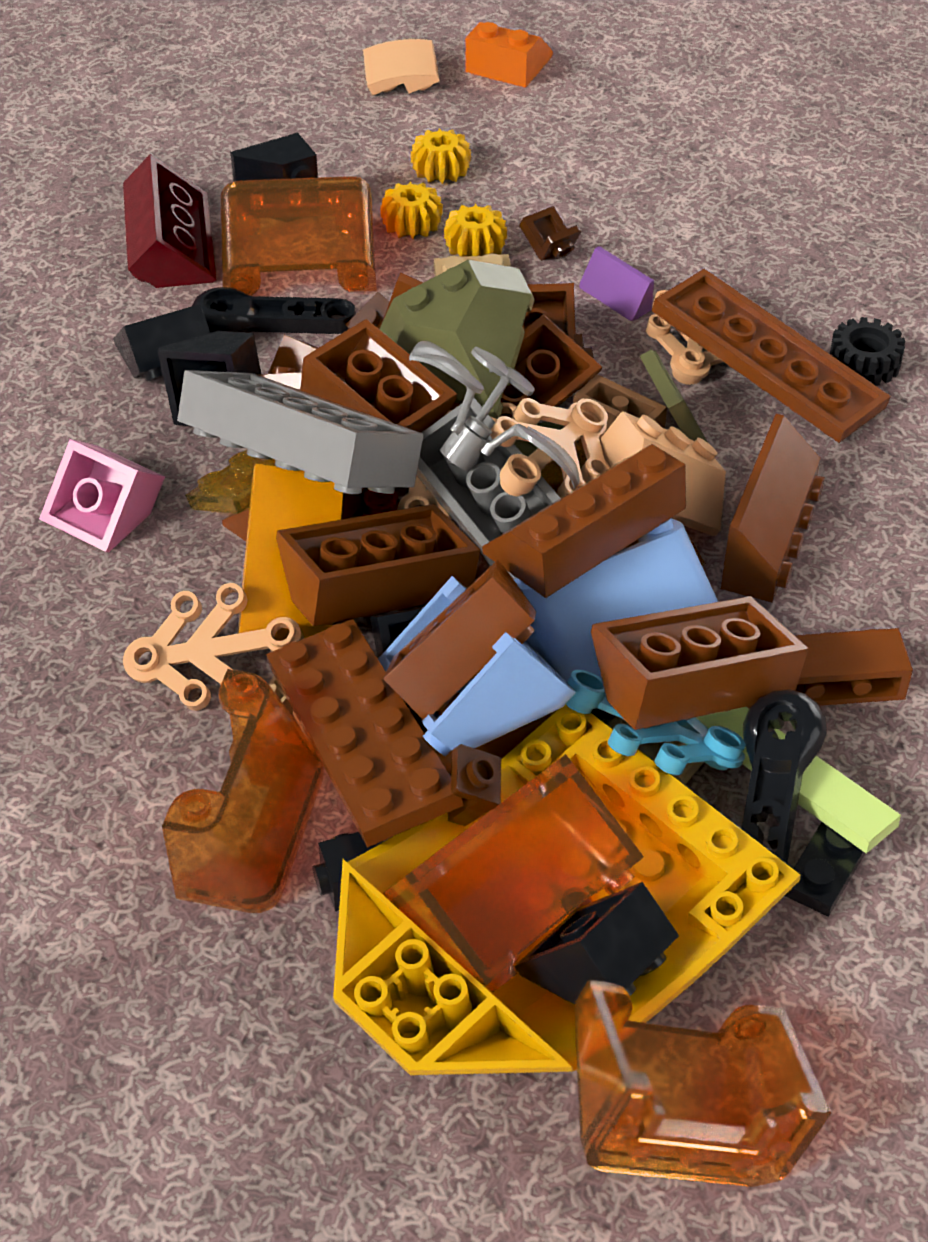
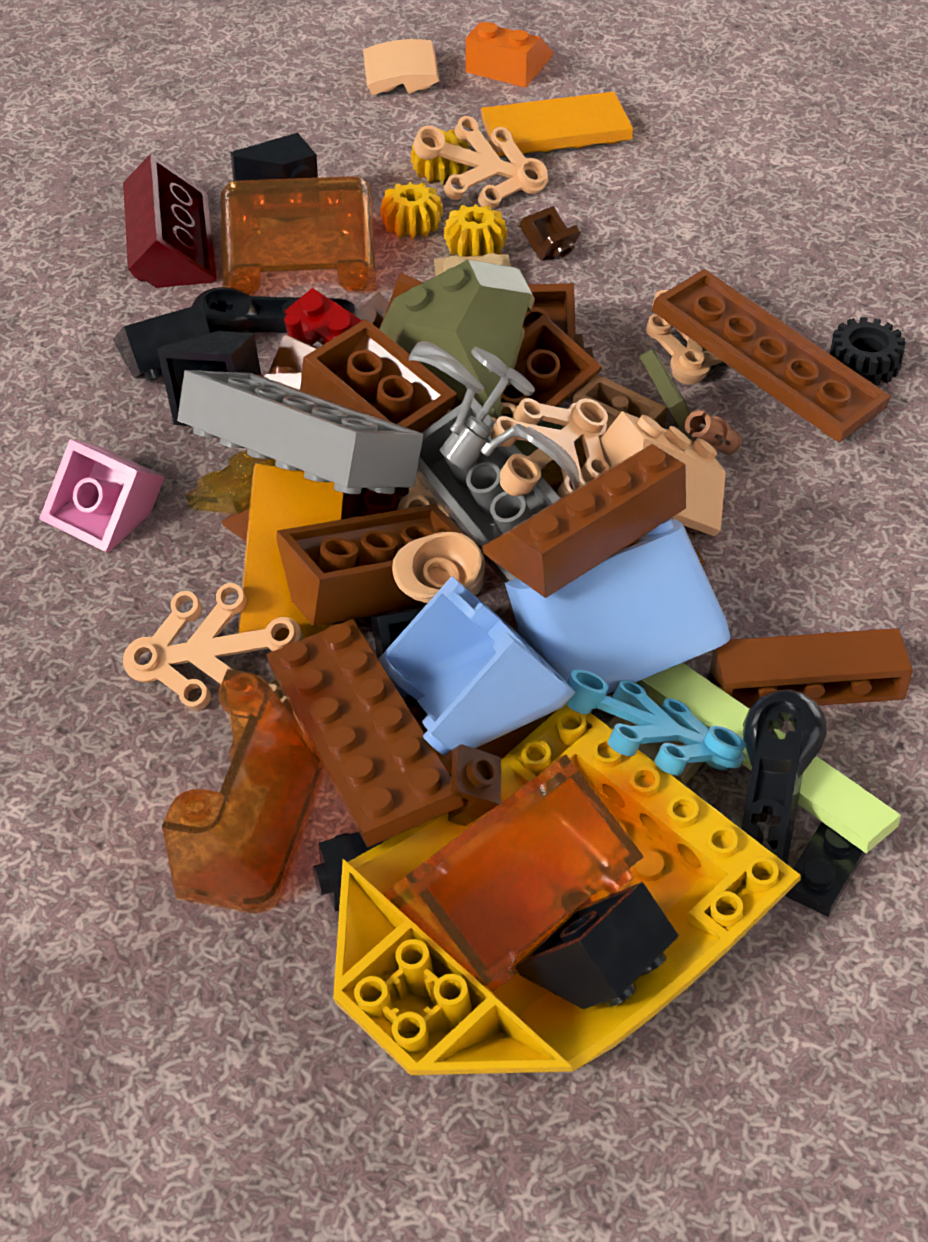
(317, 318): none -> red plate
(430, 562): none -> light nougat hat
(460, 642): dark orange slope -> none
(484, 160): none -> light nougat plant
(561, 122): none -> light orange tile
(617, 285): medium lavender slope -> none
(690, 1099): clear orange windscreen -> none
(695, 661): dark orange slope -> none
(713, 432): none -> nougat pin
(772, 513): dark orange slope -> none

